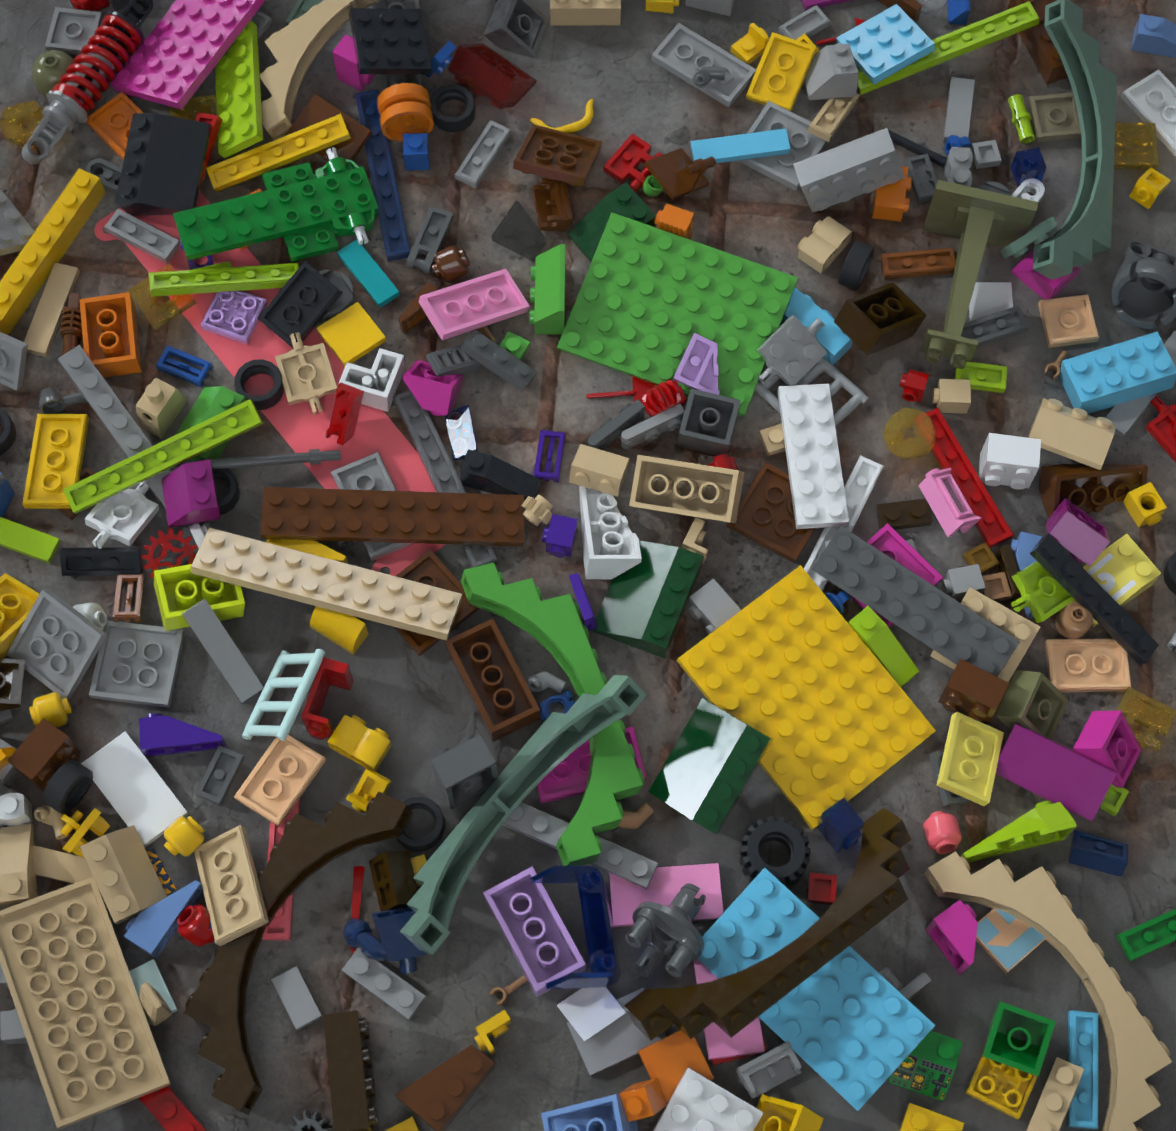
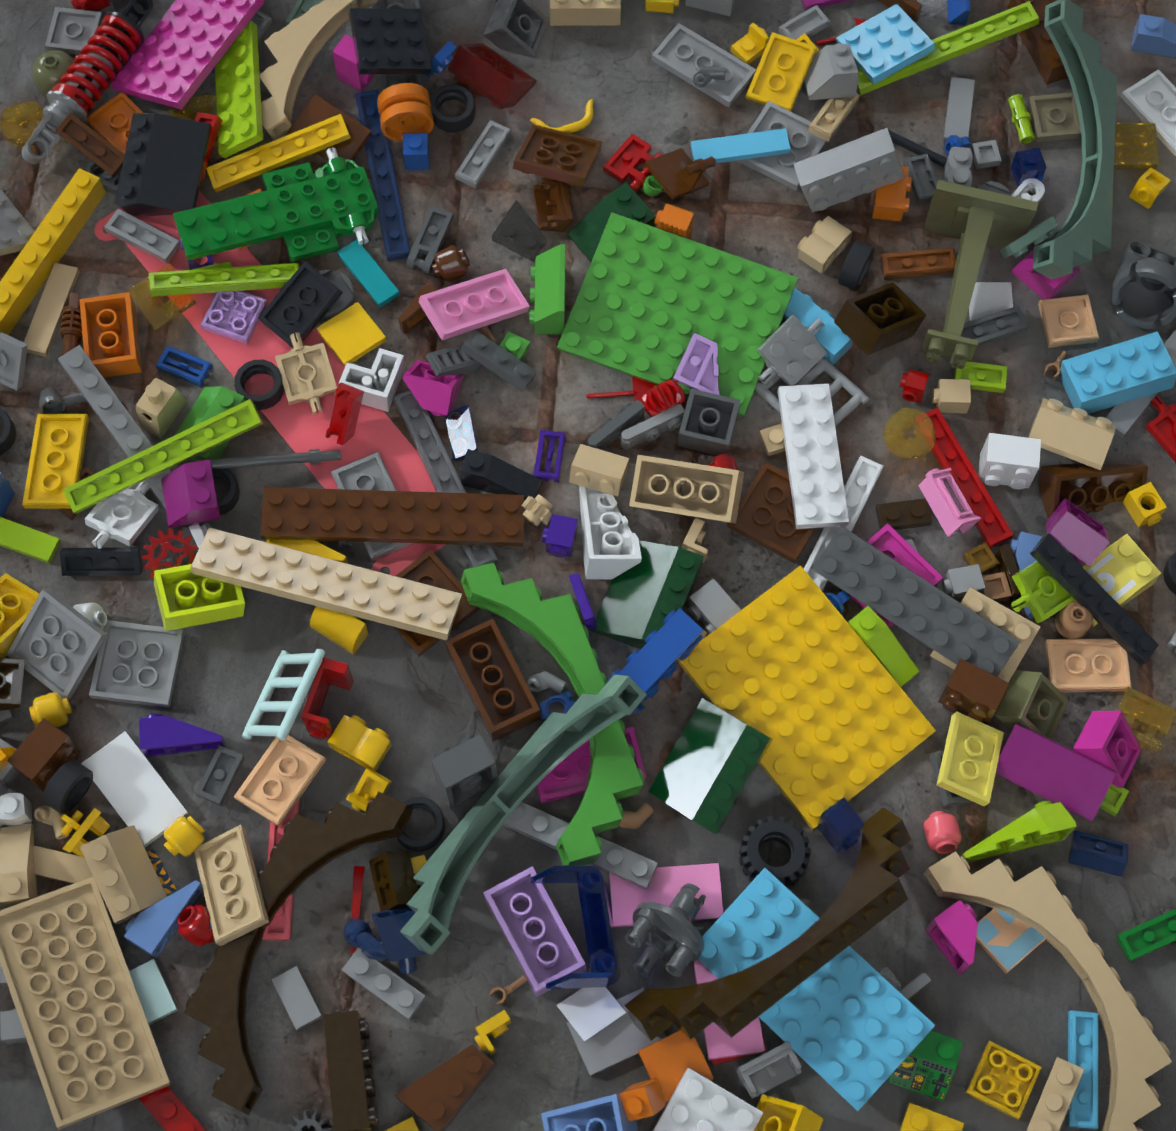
(91, 145): none -> reddish brown plate
(128, 614): dark orange tile -> none
(153, 1004): tan slope -> none
(222, 650): light grey tile -> none
(660, 654): none -> blue wedge
(821, 888): red plate -> none
(1018, 1038): green slope -> none

